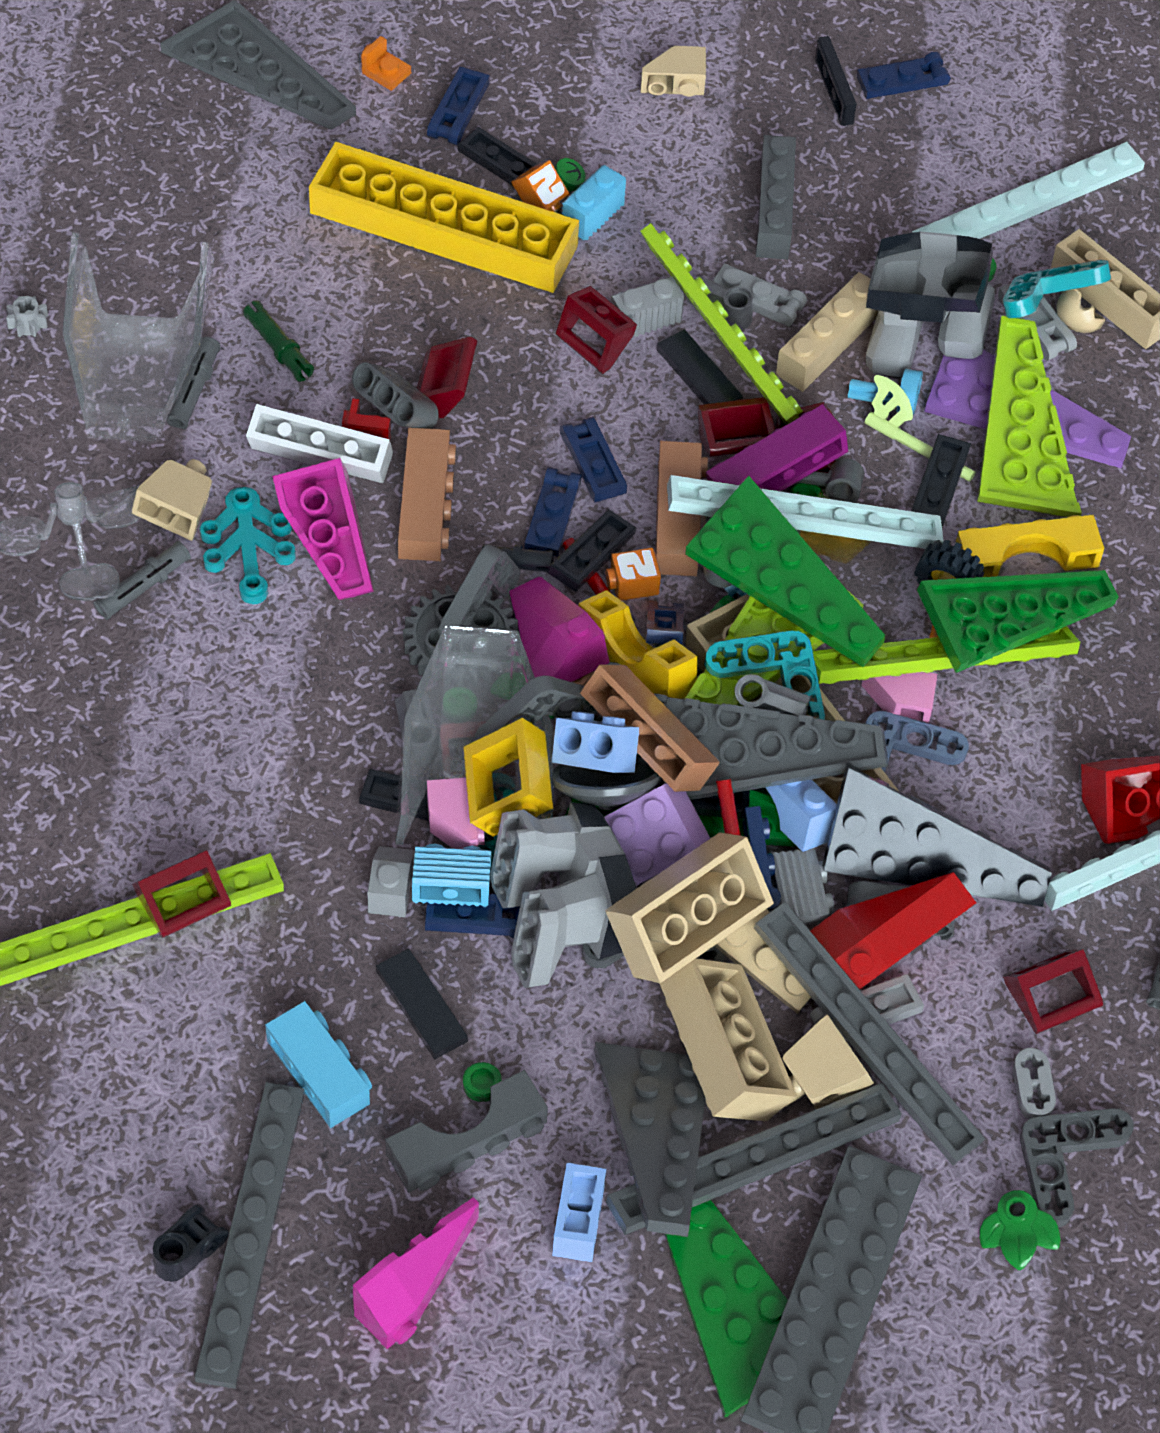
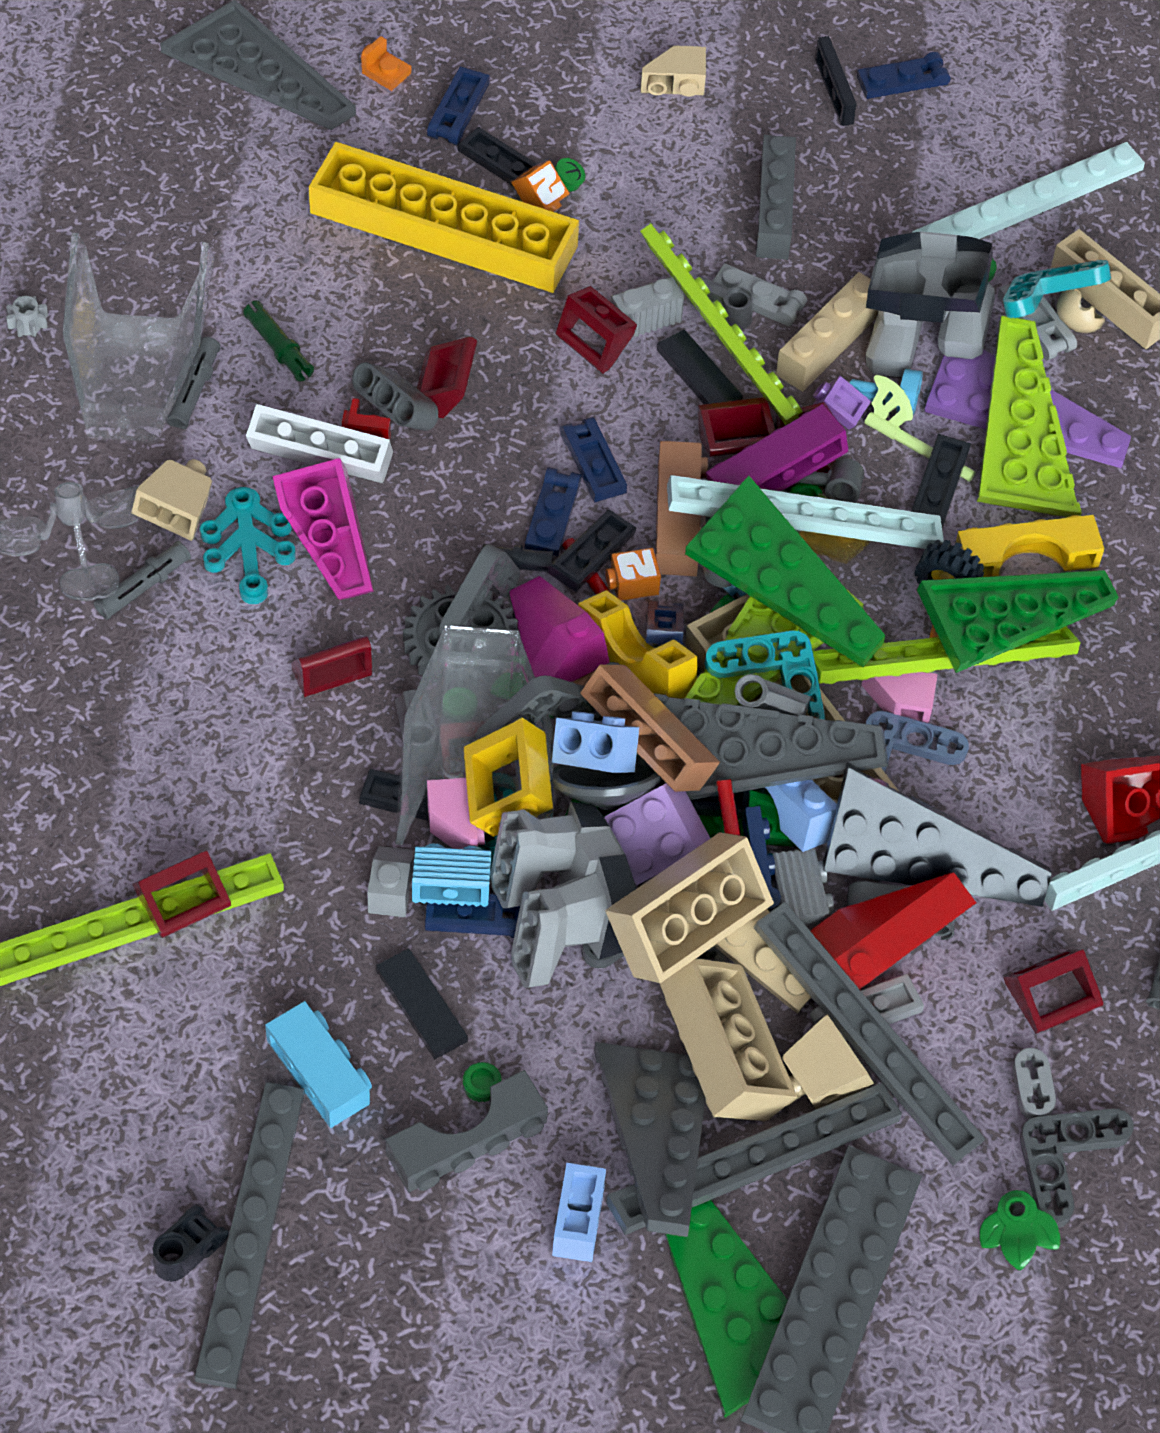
(333, 666): none -> dark red tile
(400, 1288): dark pink wedge -> none
(424, 494): nougat brick -> none
(596, 200): medium azure brick -> none
(843, 401): none -> medium lavender bracket

